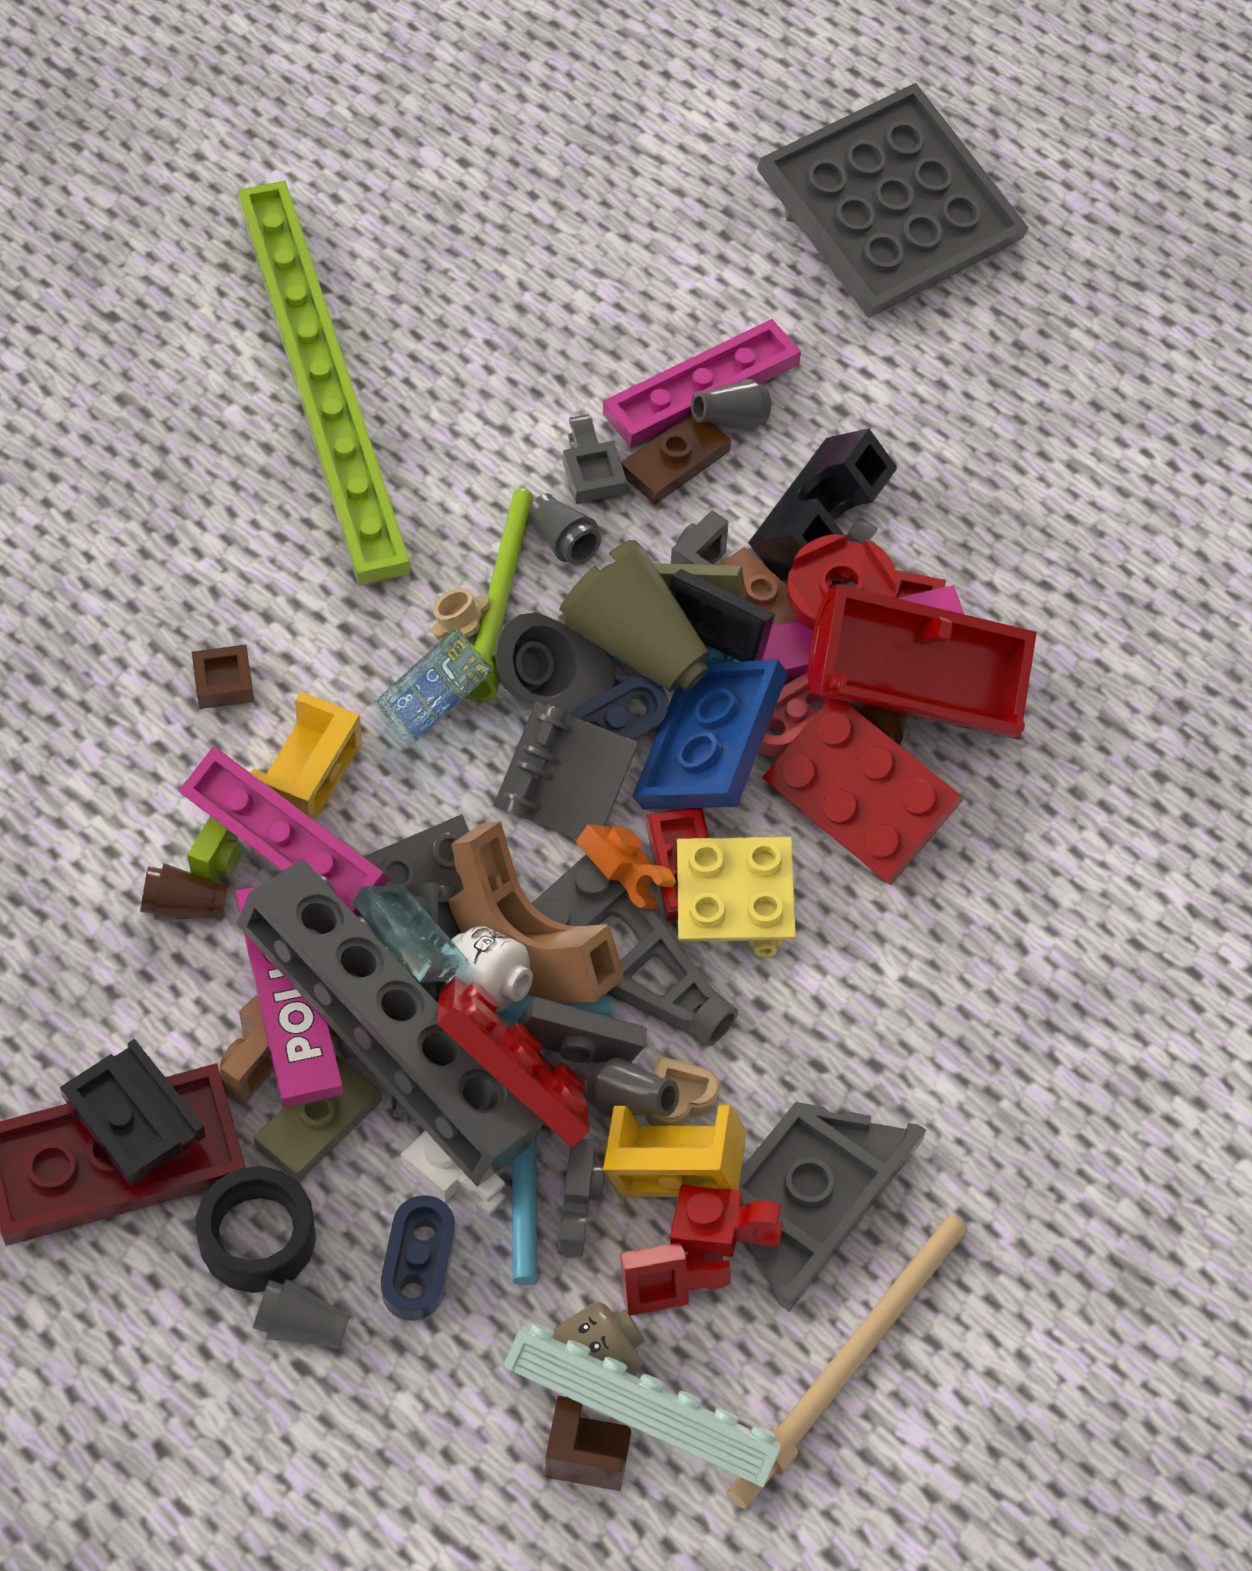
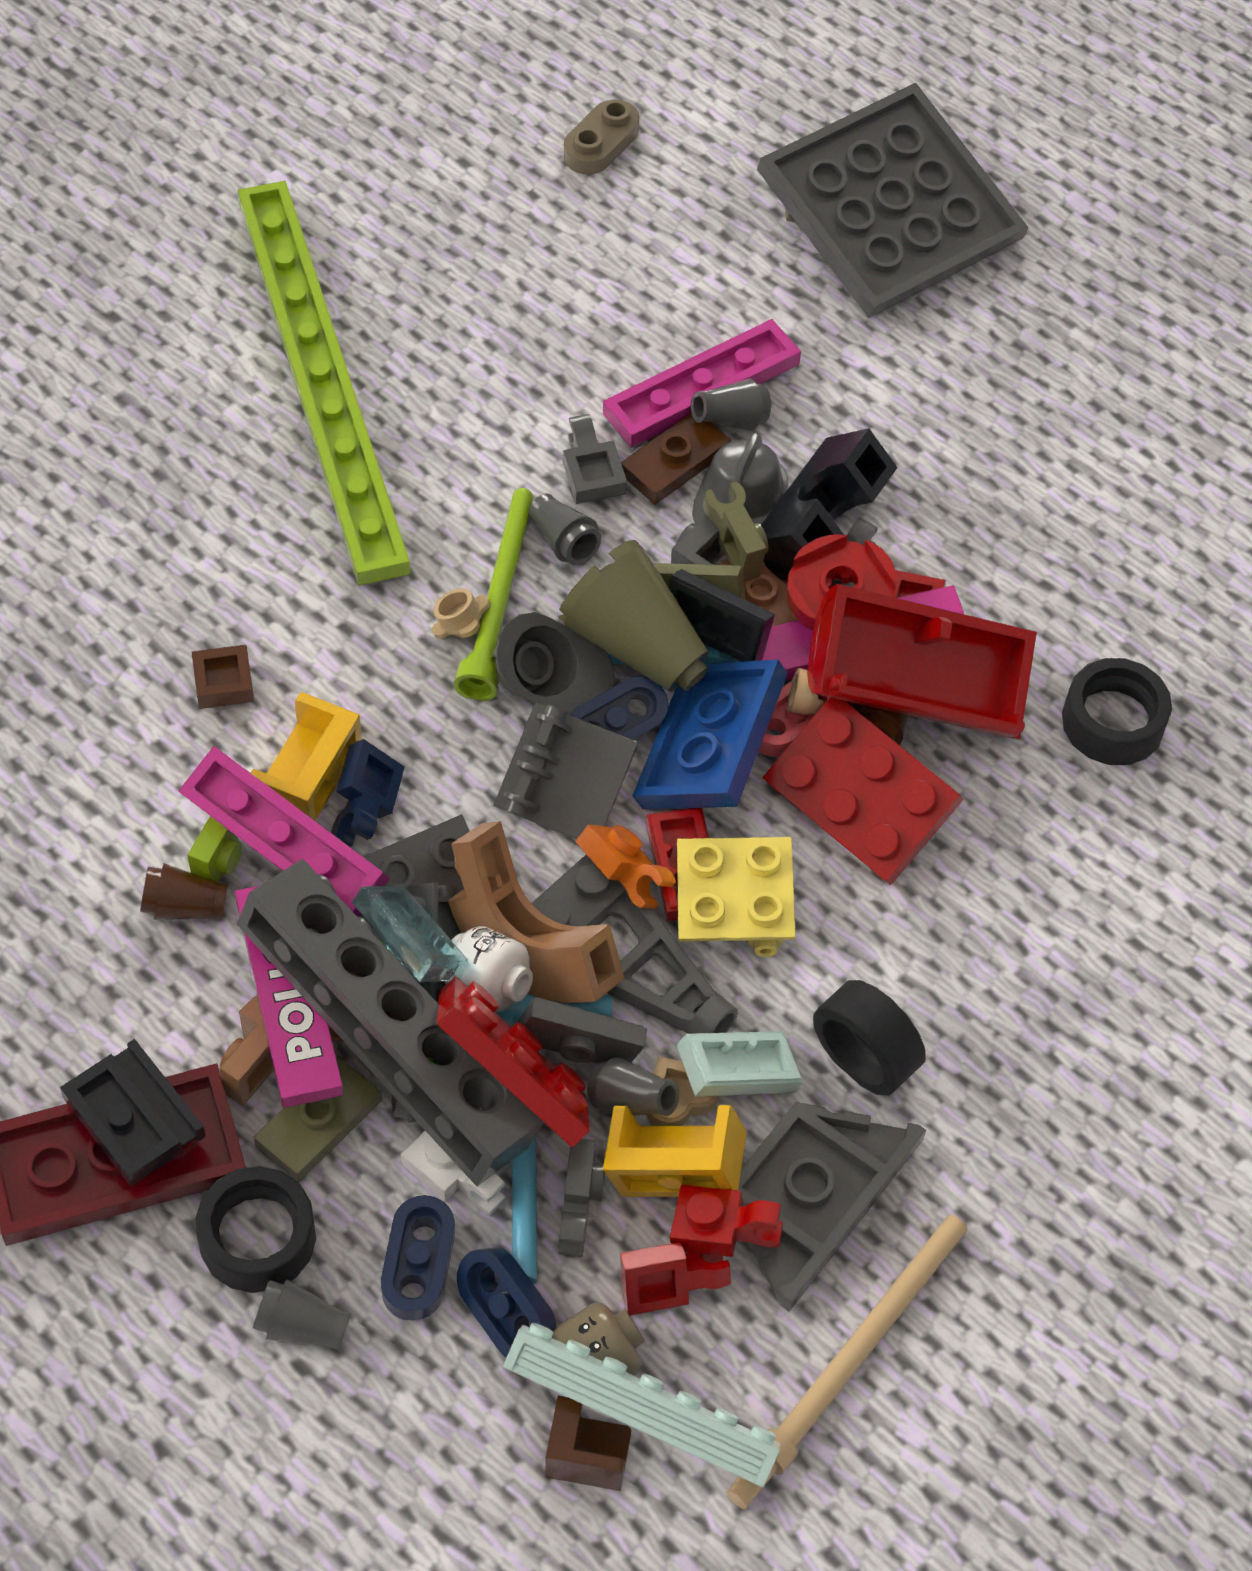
(371, 785): none -> dark blue plate
(433, 686): clear light blue tile -> none
(504, 1306): none -> dark blue plate
(601, 136): none -> dark tan plate
(739, 537): none -> olive plate
(739, 1063): none -> light aqua plate
(754, 468): none -> dark grey piece
(801, 698): none -> tan hinge
(869, 1037): none -> black tyre
(1106, 744): none -> black tyre

